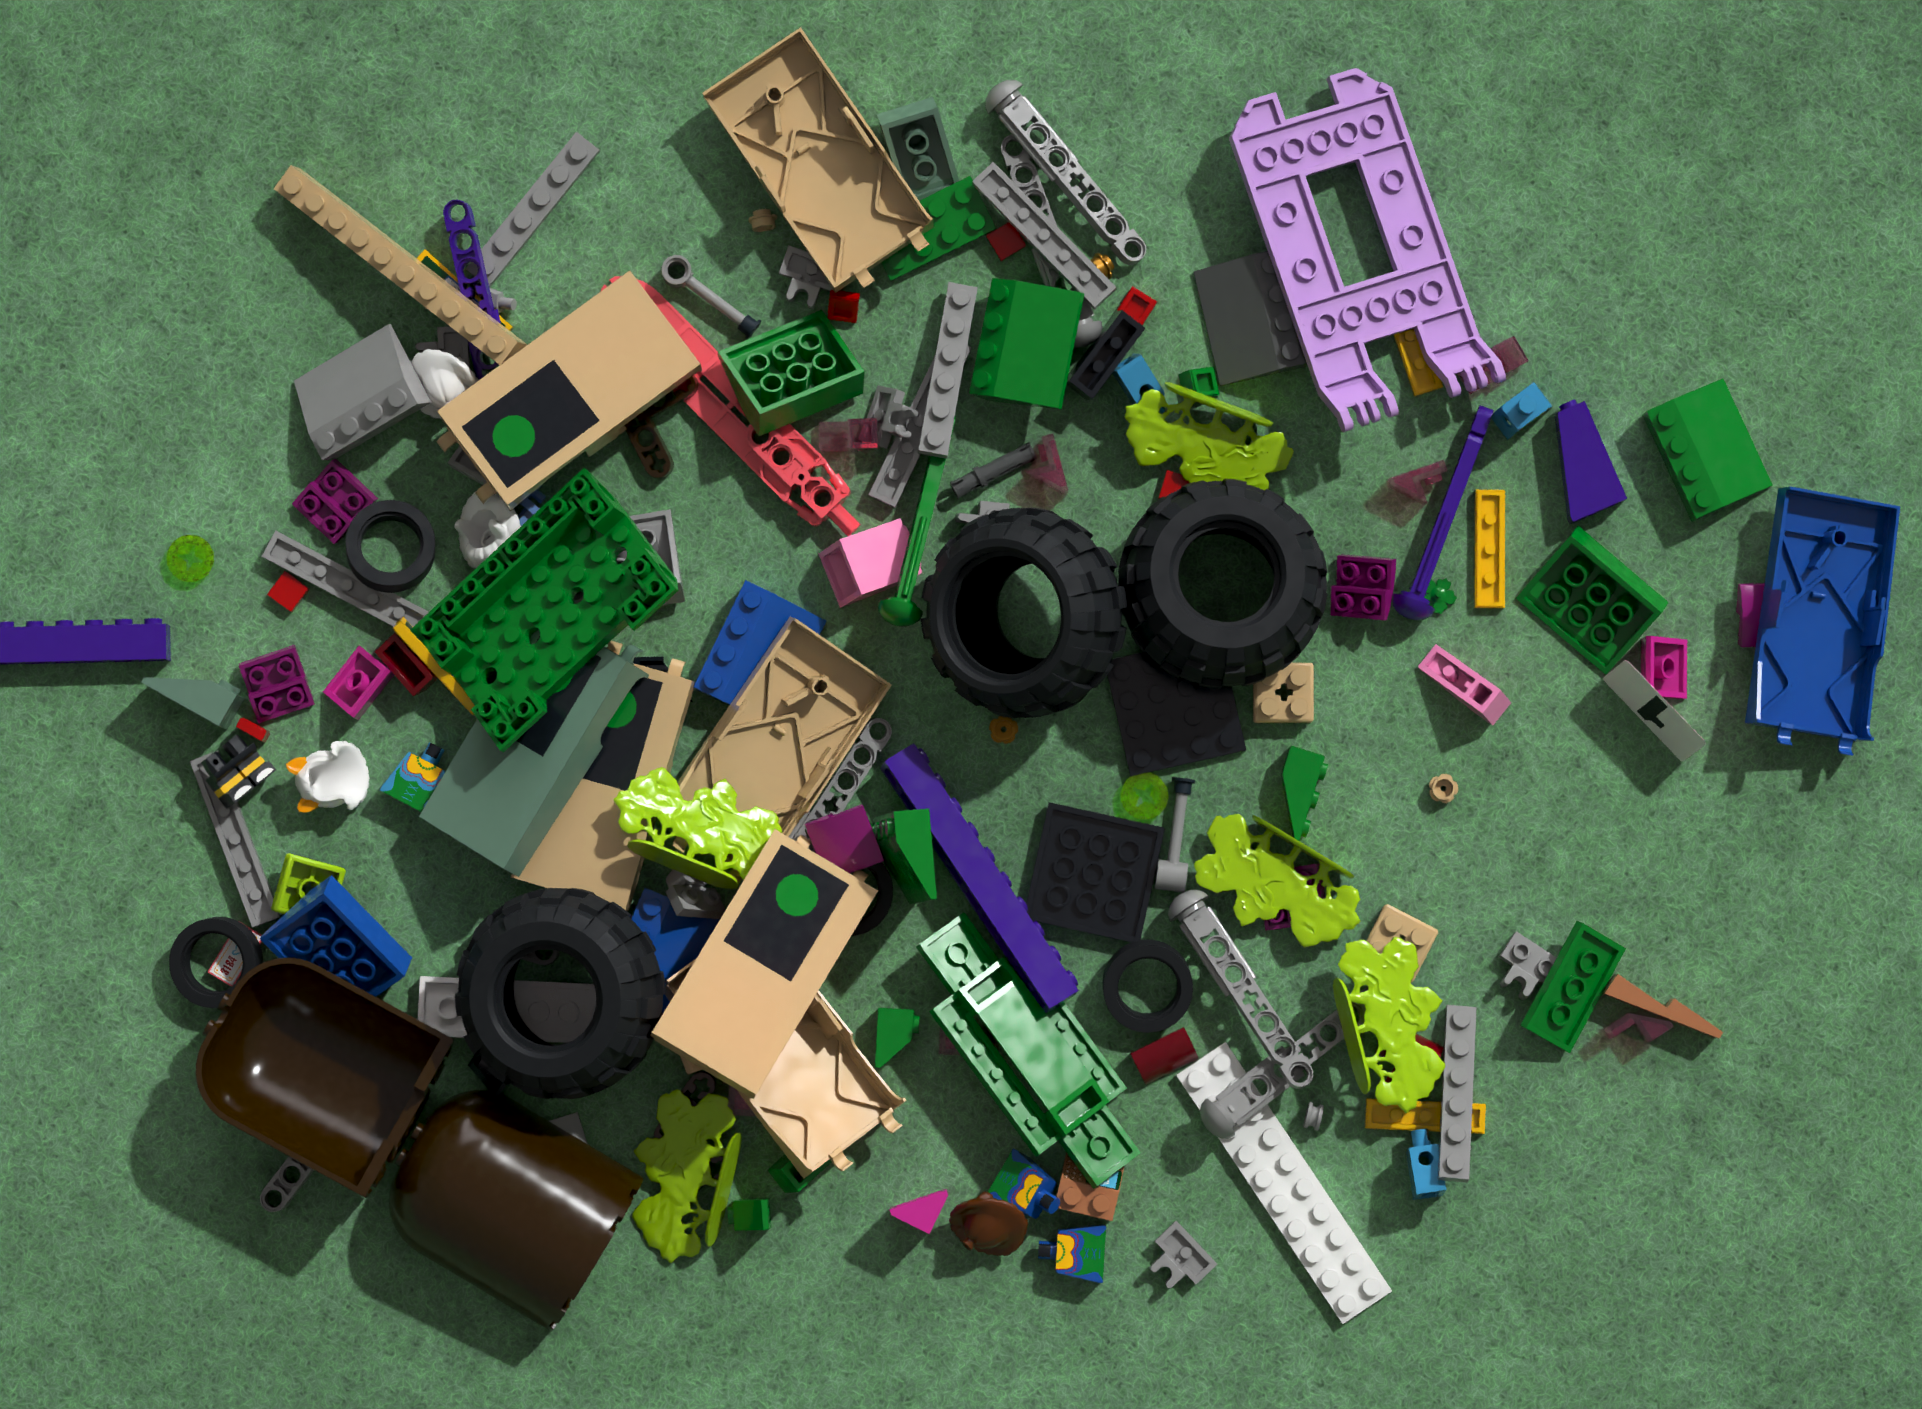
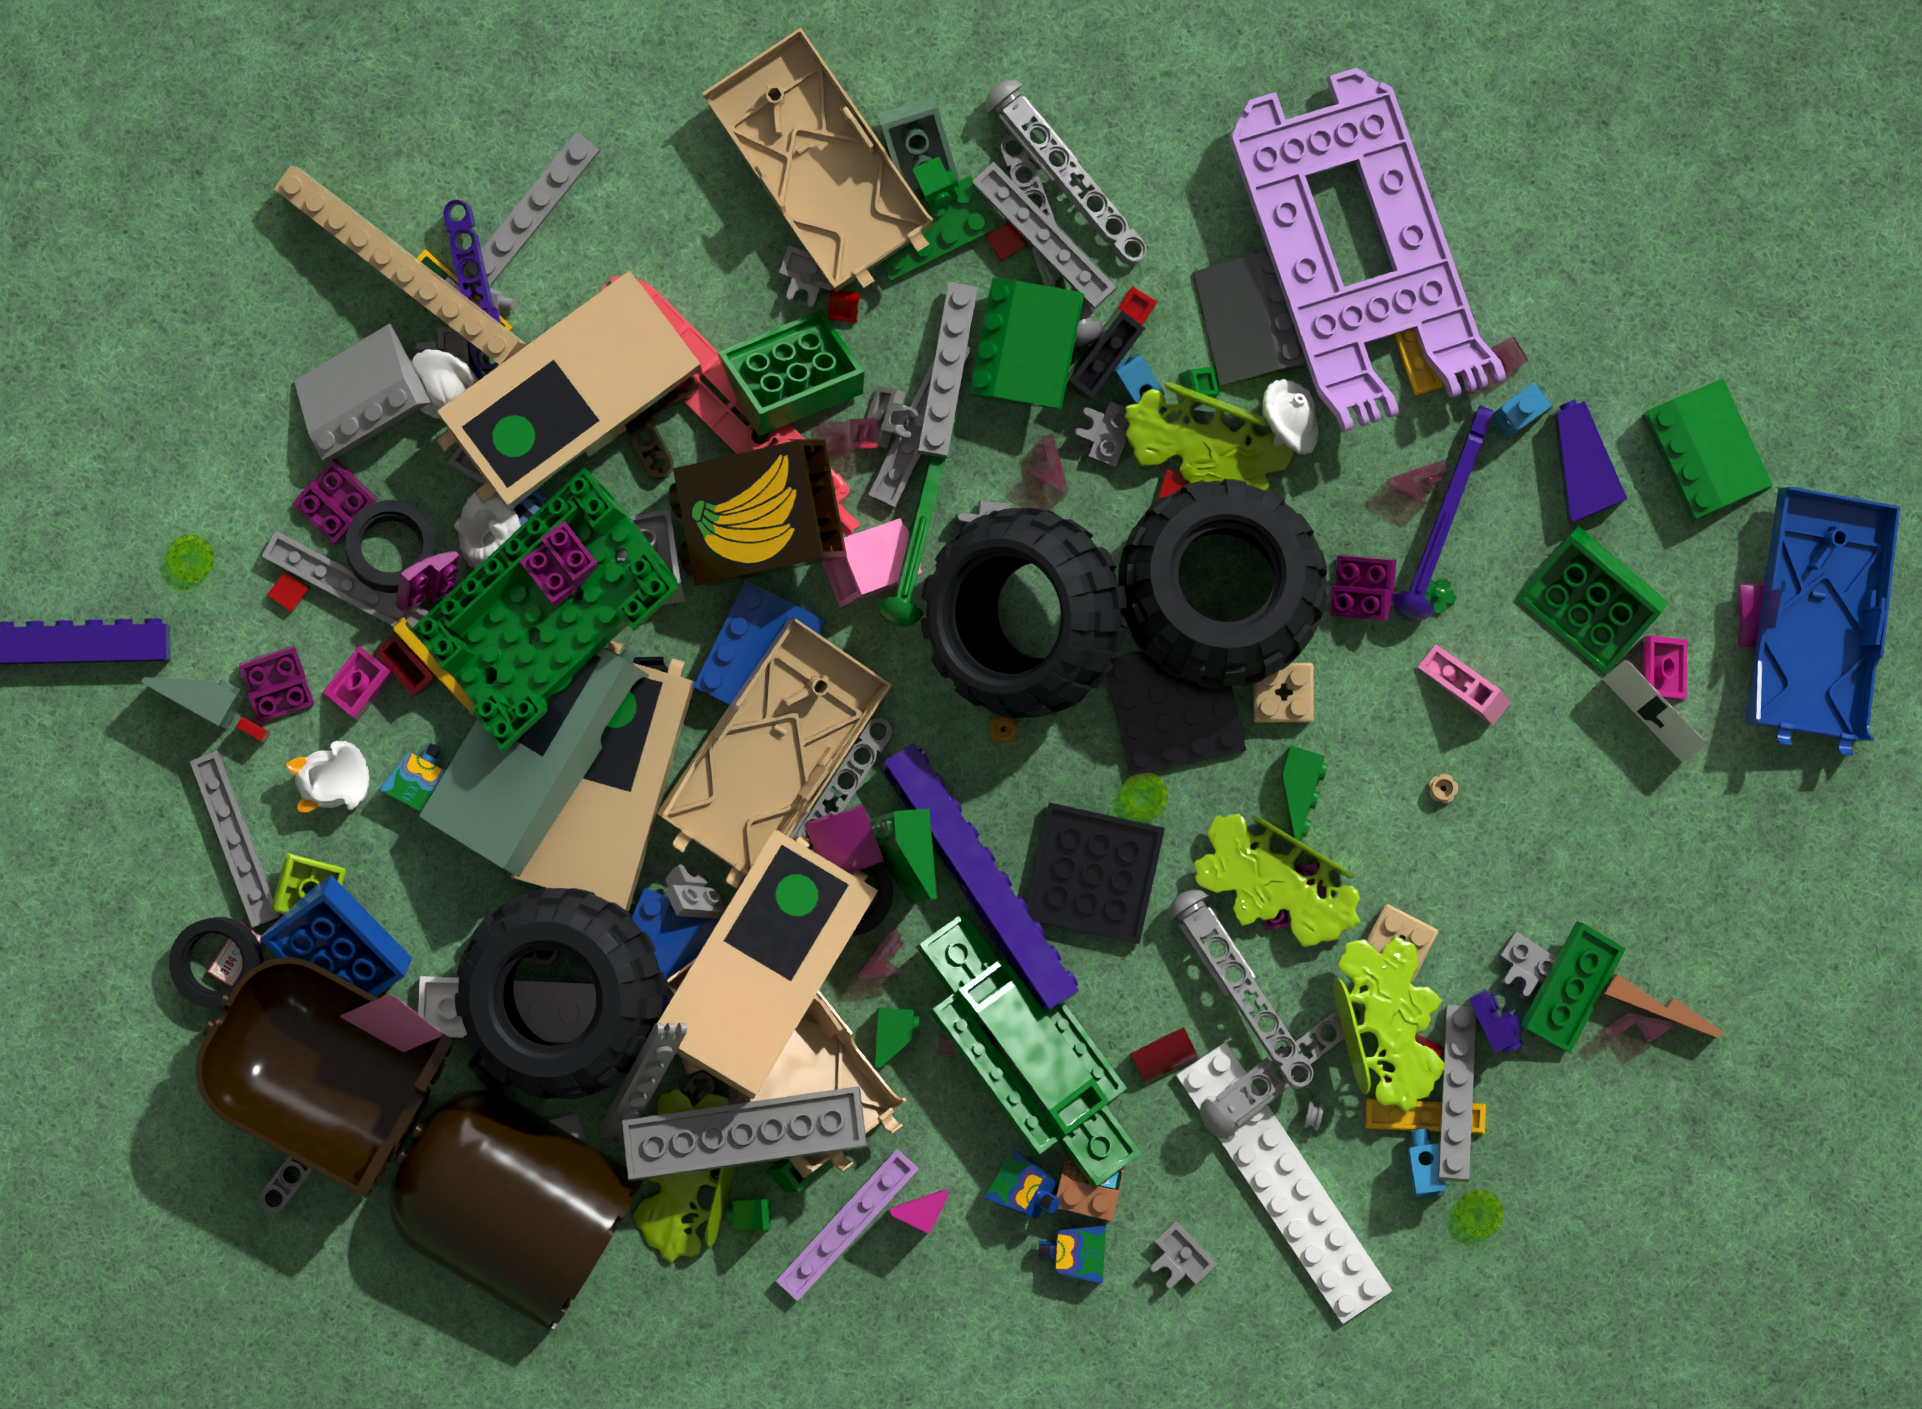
(238, 776): black hips -> none
(392, 1023): none -> bright pink sticker
(427, 579): none -> magenta slope
(559, 564): none -> magenta slope
(642, 1079): none -> light grey hinge
(707, 824): lime plant -> none
(744, 1133): none -> light grey plate
(745, 323): light grey piece -> none
(757, 512): none -> dark brown brick
(762, 220): tan plate -> none
(847, 1224): none -> lavender plate
(877, 964): none -> clear pink slope
(936, 183): none -> green brick
(989, 1225): reddish brown piece -> none
(997, 468): dark grey pin -> none
(1104, 264): pearl gold plate -> none
(1106, 433): none -> light grey plate
(1147, 1021): black tyre -> none
(1171, 873): light grey piece -> none
(1291, 415): none -> white piece
(1485, 1226): none -> clear neon green gear
(1489, 549): yellow tile -> none
(1501, 1030): none -> dark purple plate

